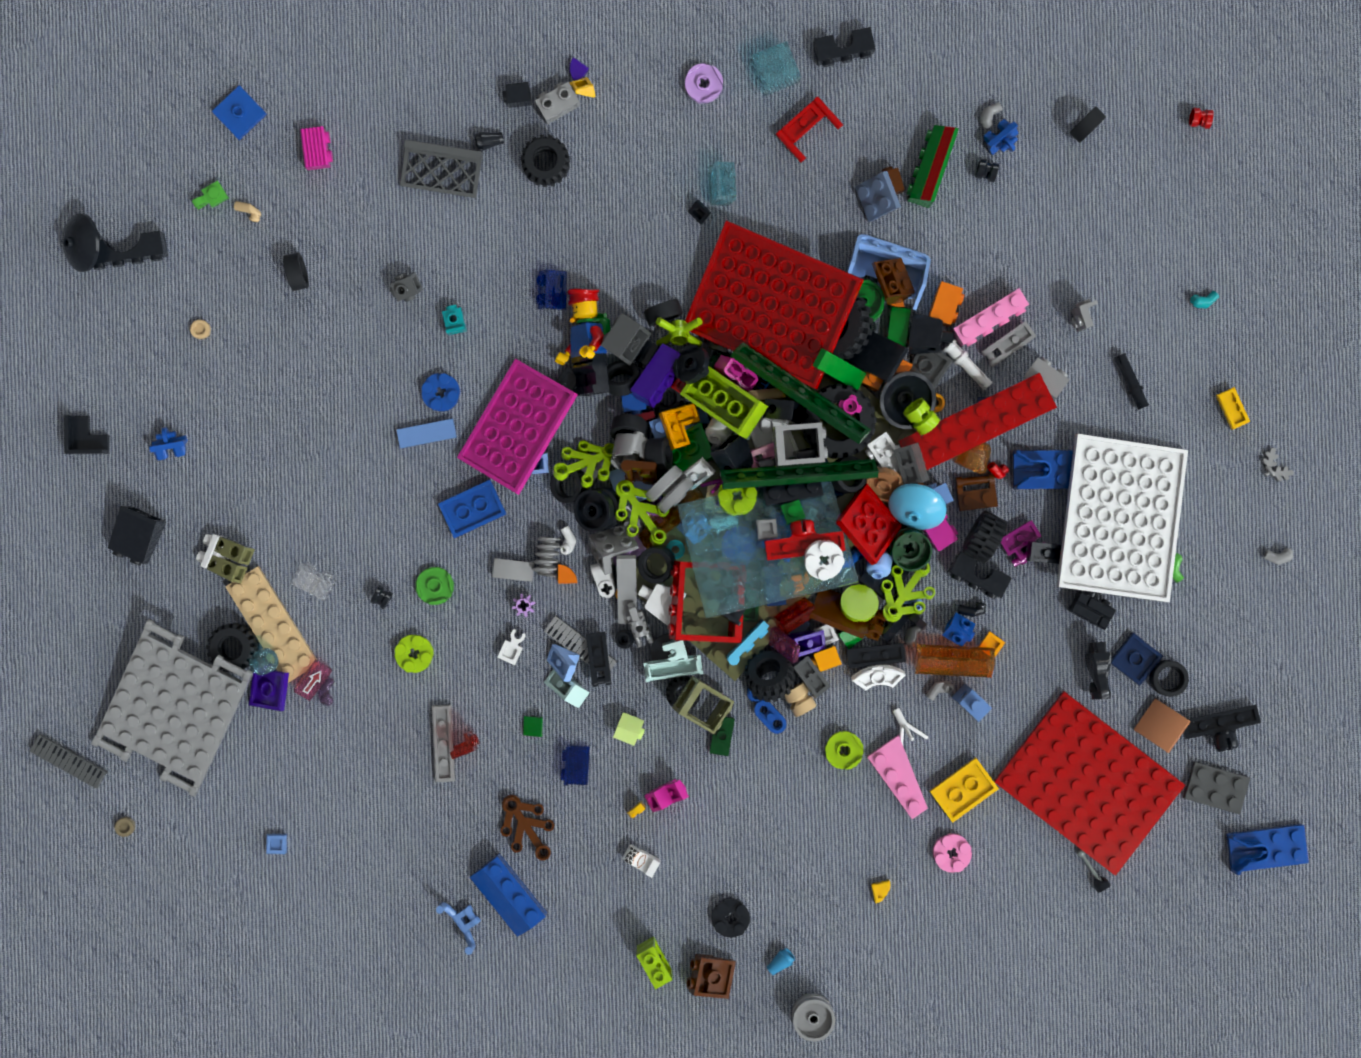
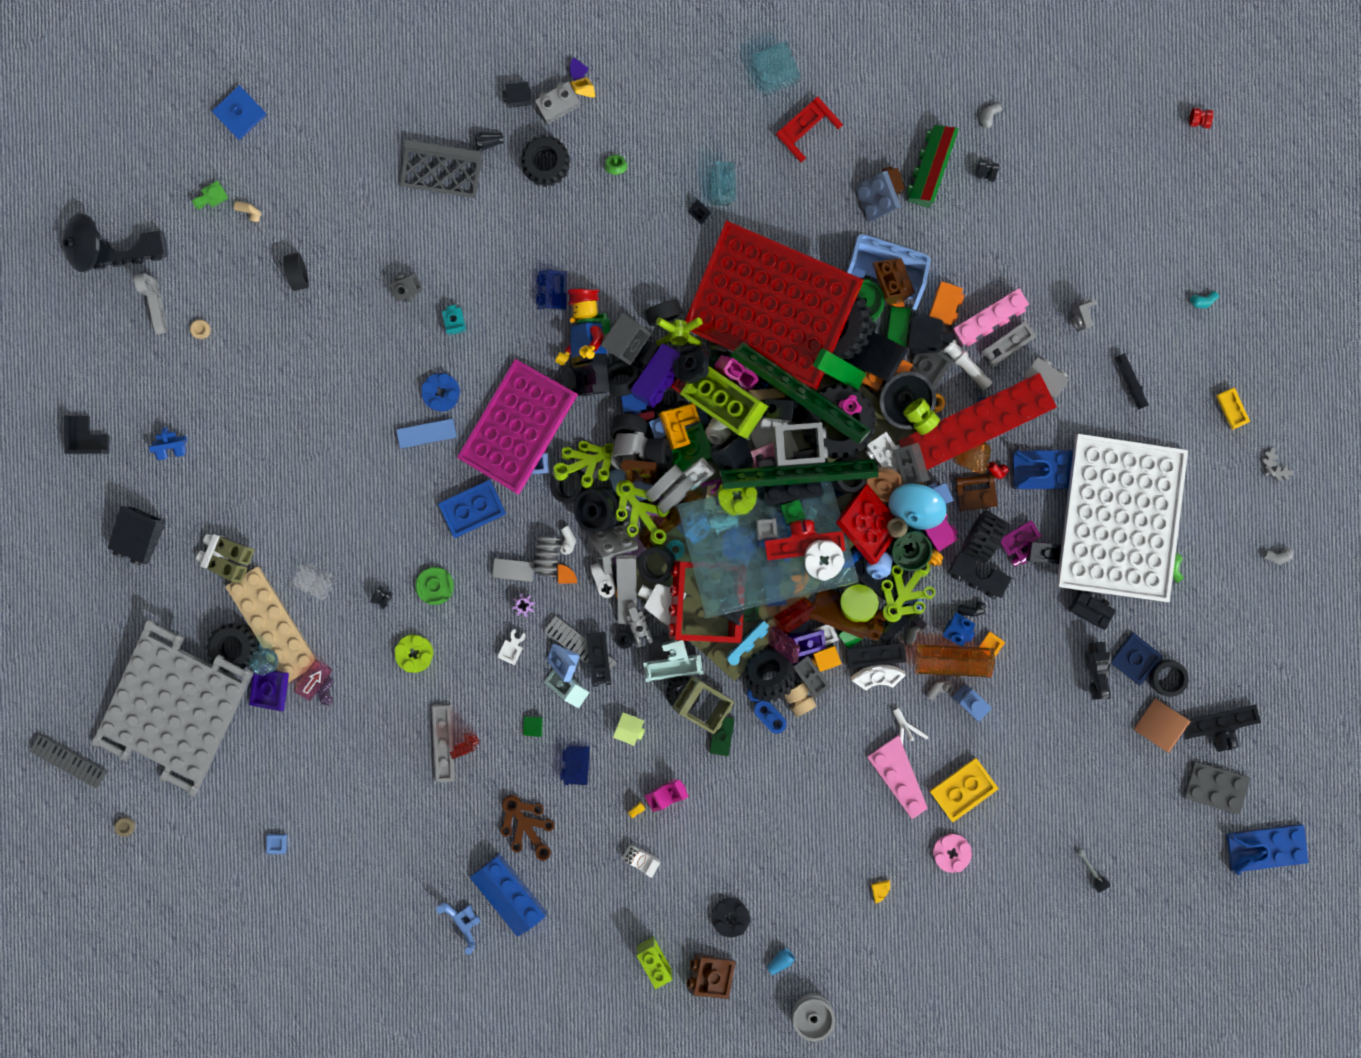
(149, 287): none -> light grey beam
(315, 148): dark pink brick -> none
(615, 165): none -> bright green hat
(704, 72): lavender plate -> none
(828, 52): black arch -> none
(843, 761): lime plate -> none
(897, 527): none -> dark tan tile
(936, 558): none -> light orange plate
(1004, 140): blue hips -> none
(1087, 124): black tyre -> none
(1089, 783): red plate -> none

